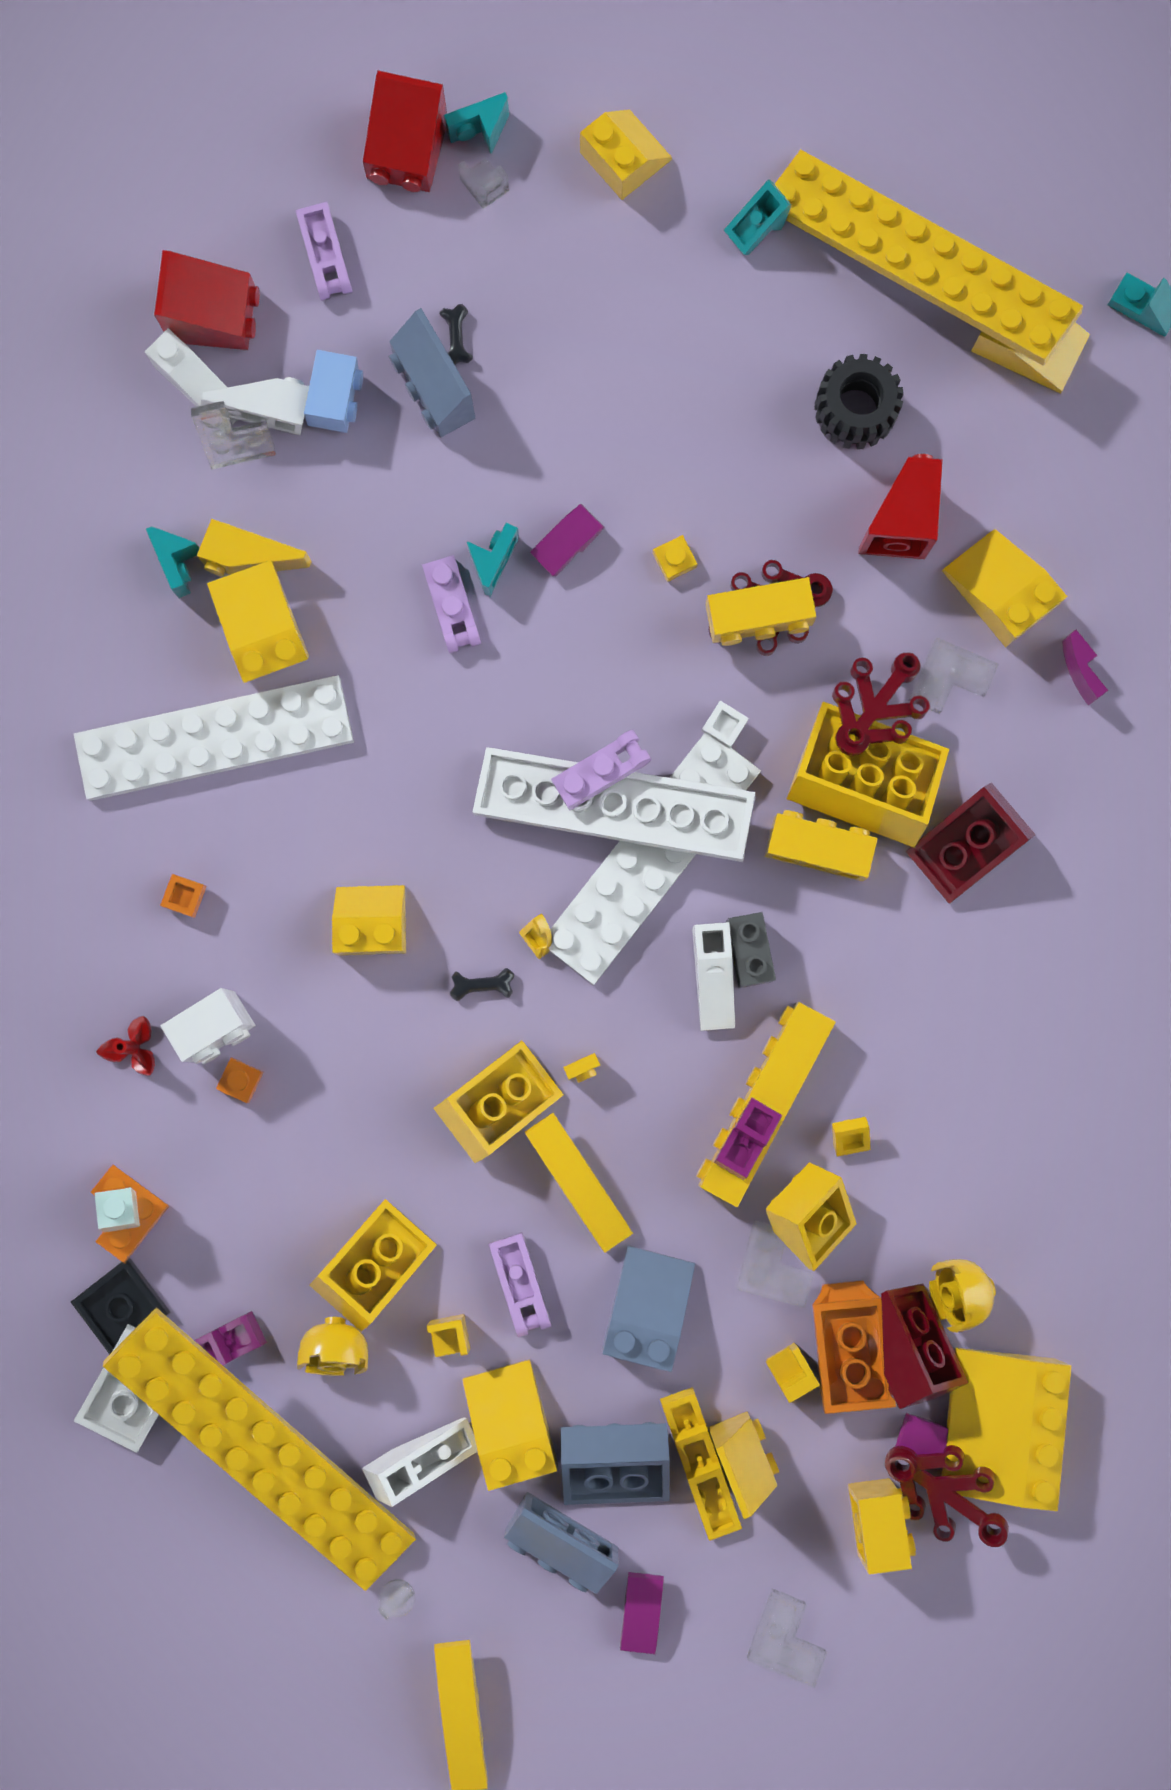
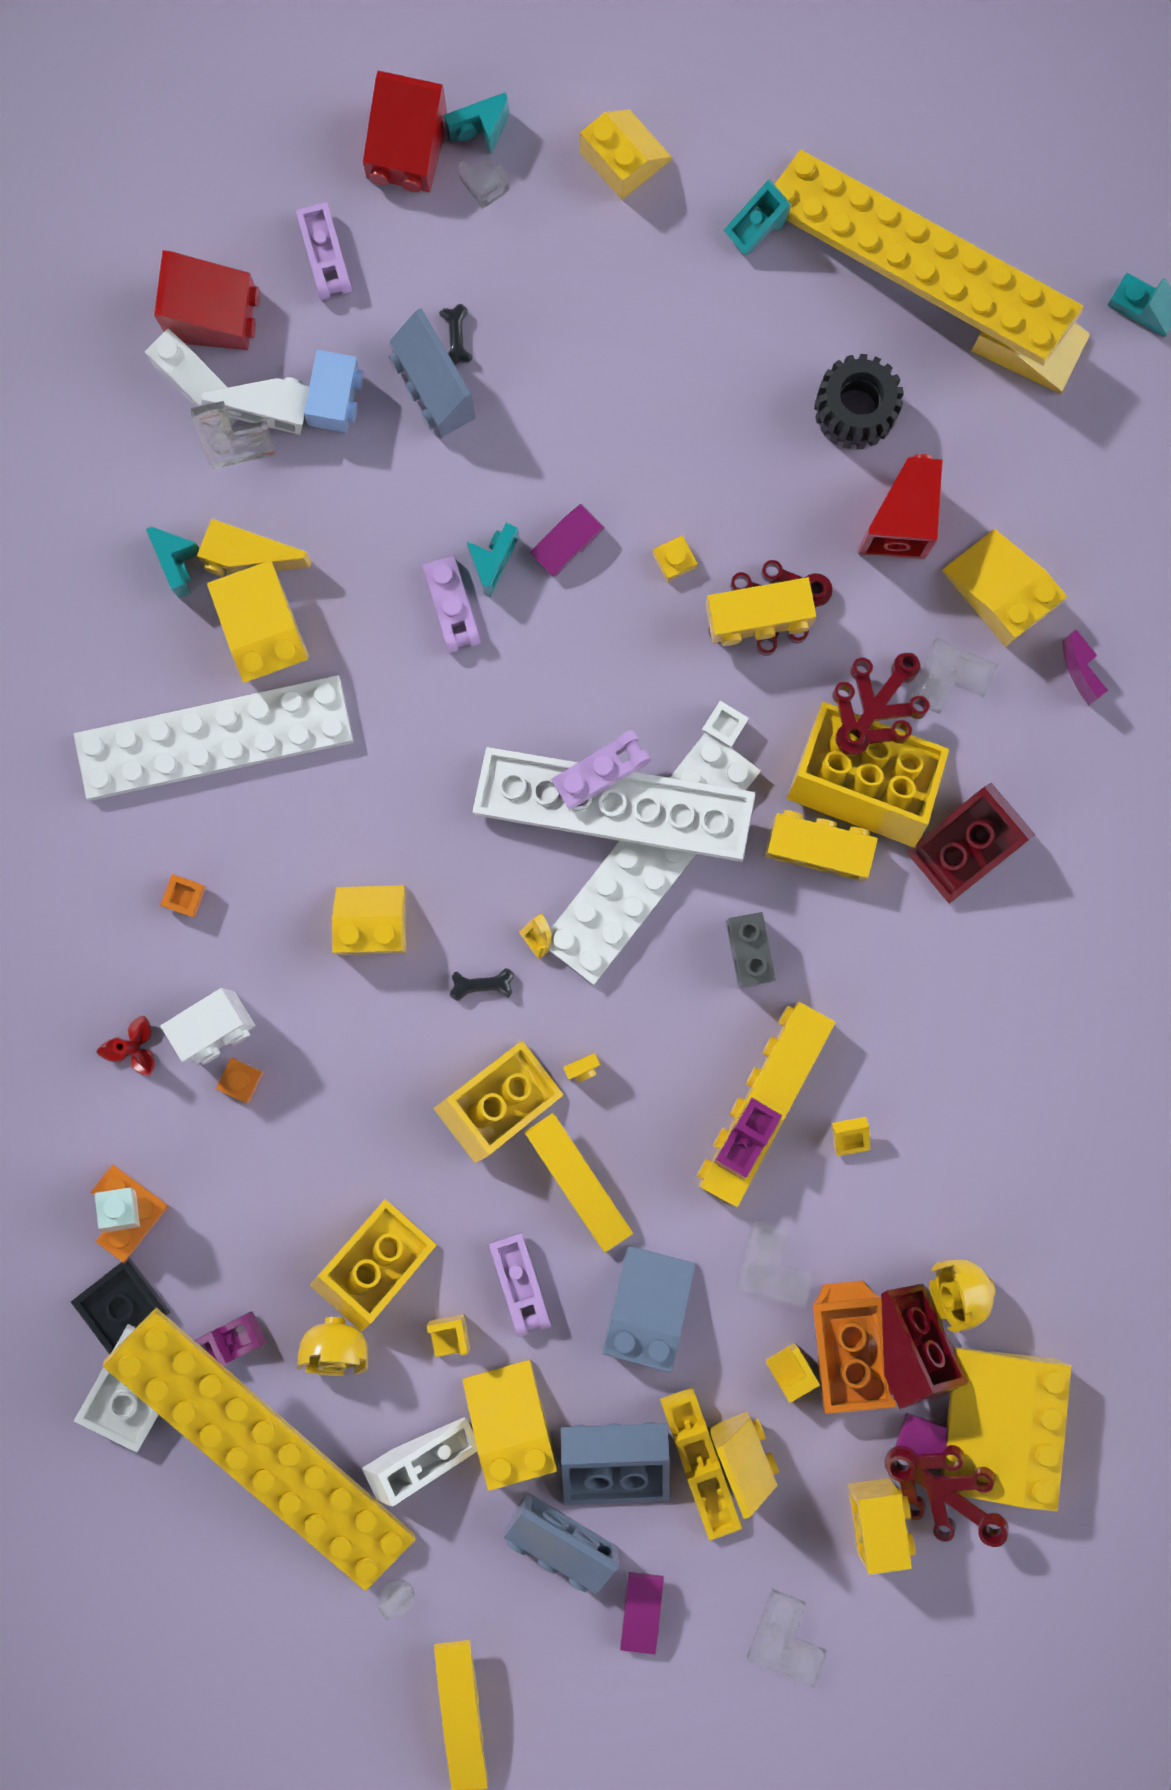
(714, 975): white slope -> none
(812, 1214): yellow slope -> none

